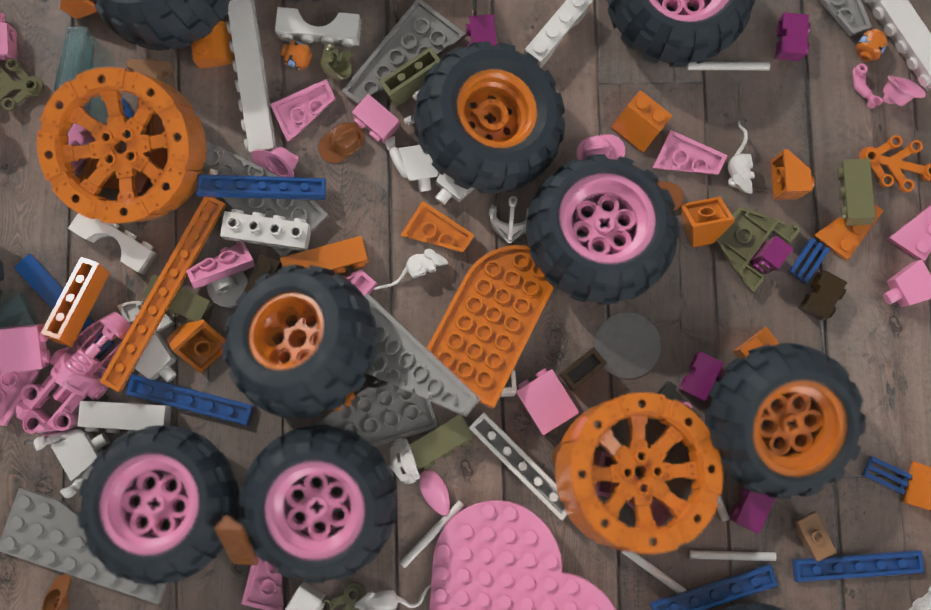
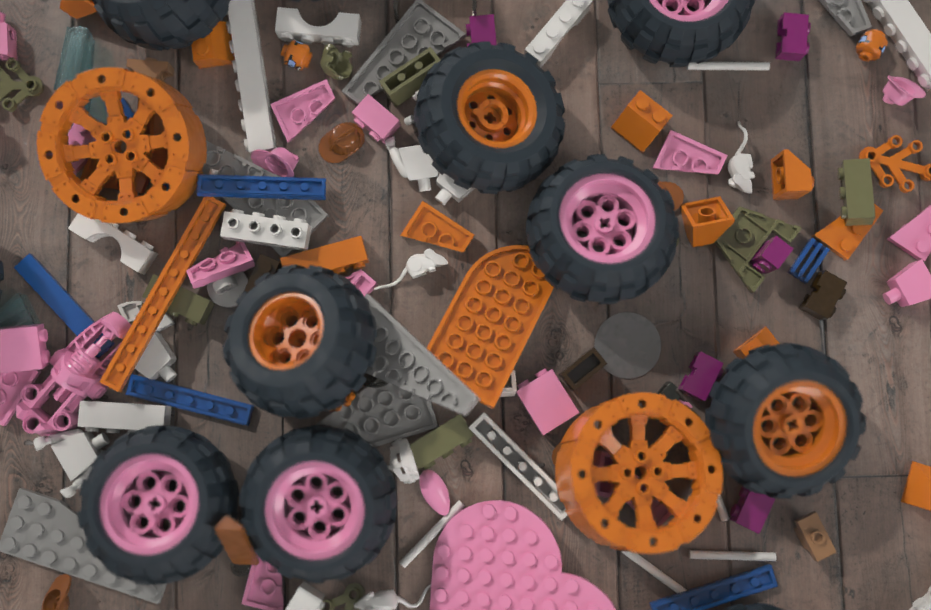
(75, 302): orange brick -> none
(197, 344): orange slope -> none
(508, 231): white helmet -> none
(602, 144): bright pink piece -> none
(858, 566): blue tile -> none
(860, 86): bright pink arm -> none
(902, 482): blue tile -> none

